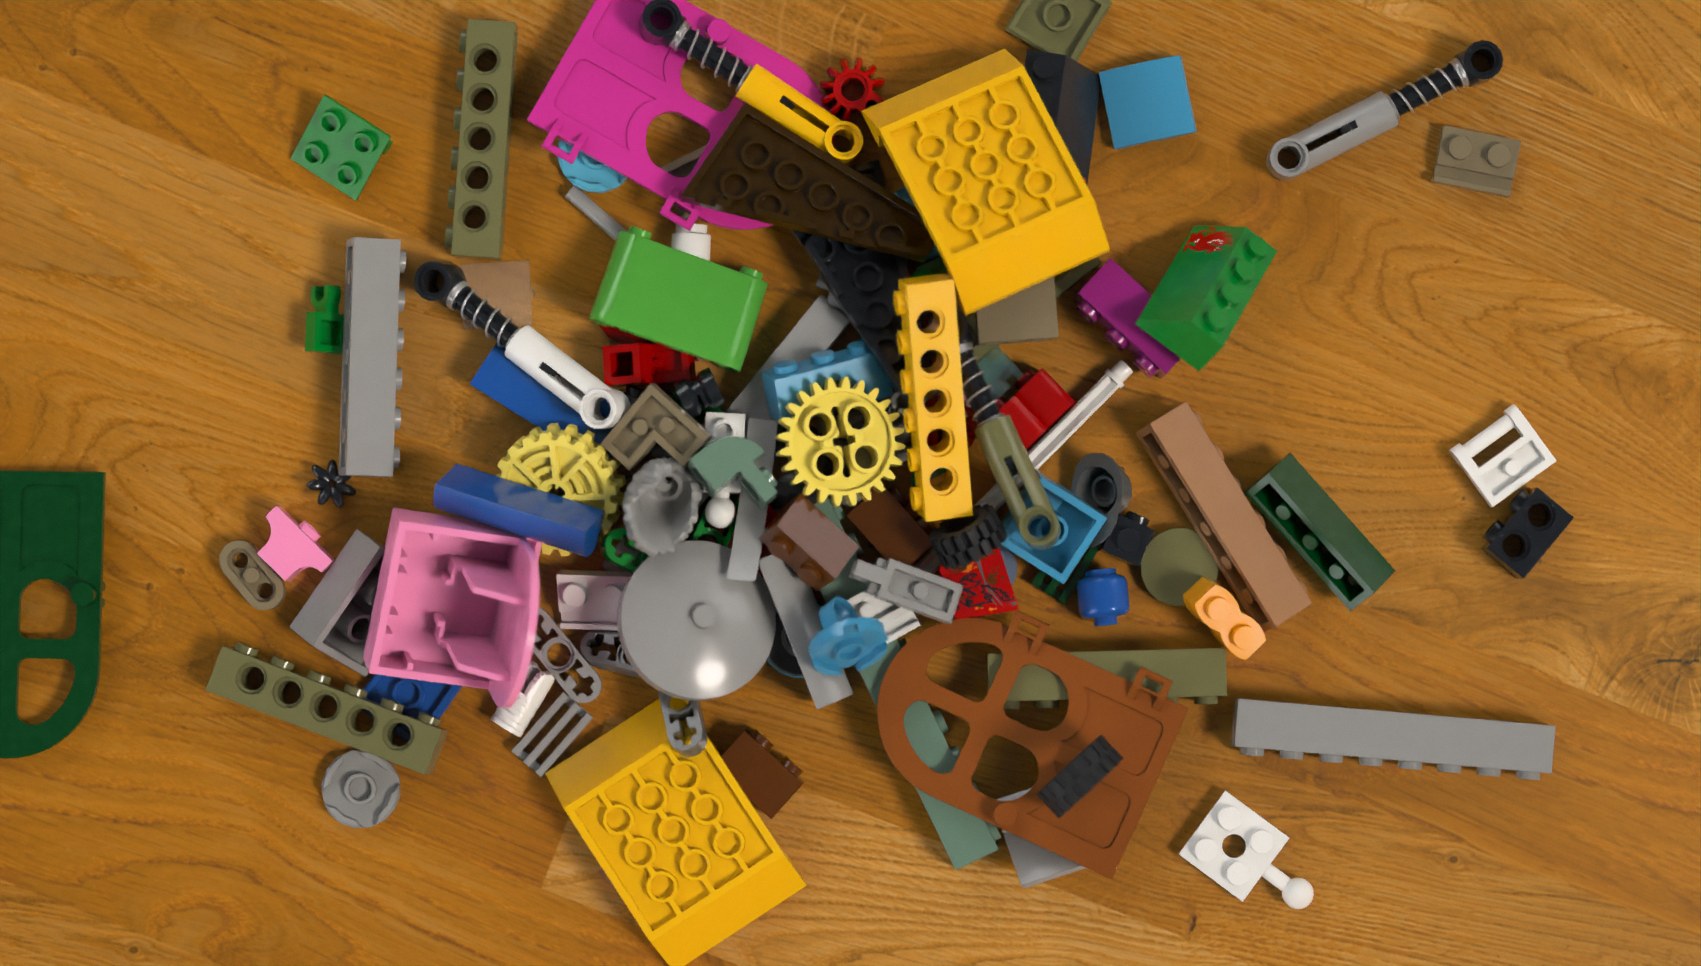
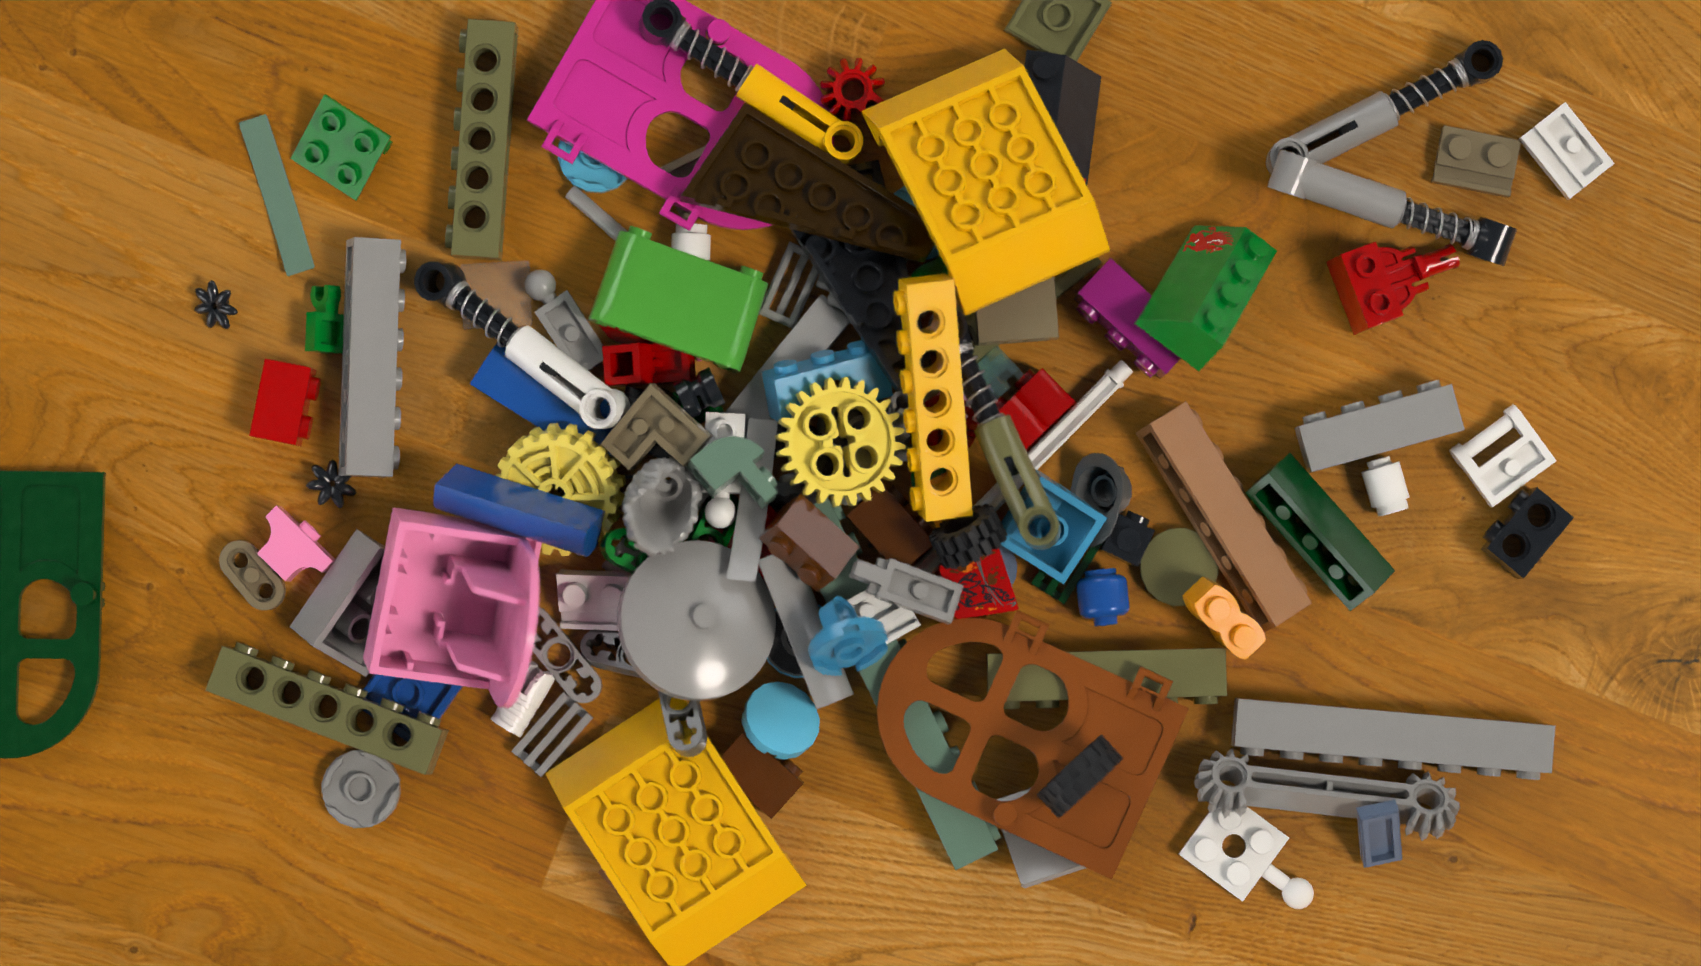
(215, 305): none -> black plant
(277, 195): none -> sand green sticker
(284, 402): none -> red brick
(564, 320): none -> light grey plate
(778, 315): none -> light grey tile
(780, 720): none -> medium azure tile
(1147, 102): dark azure slope -> none
(1323, 793): none -> light grey arm
(1378, 283): none -> red brick
(1378, 428): none -> light grey brick
(1379, 833): none -> sand blue tile
(1385, 486): none -> white brick
(1387, 206): none -> piece
(1566, 151): none -> white plate

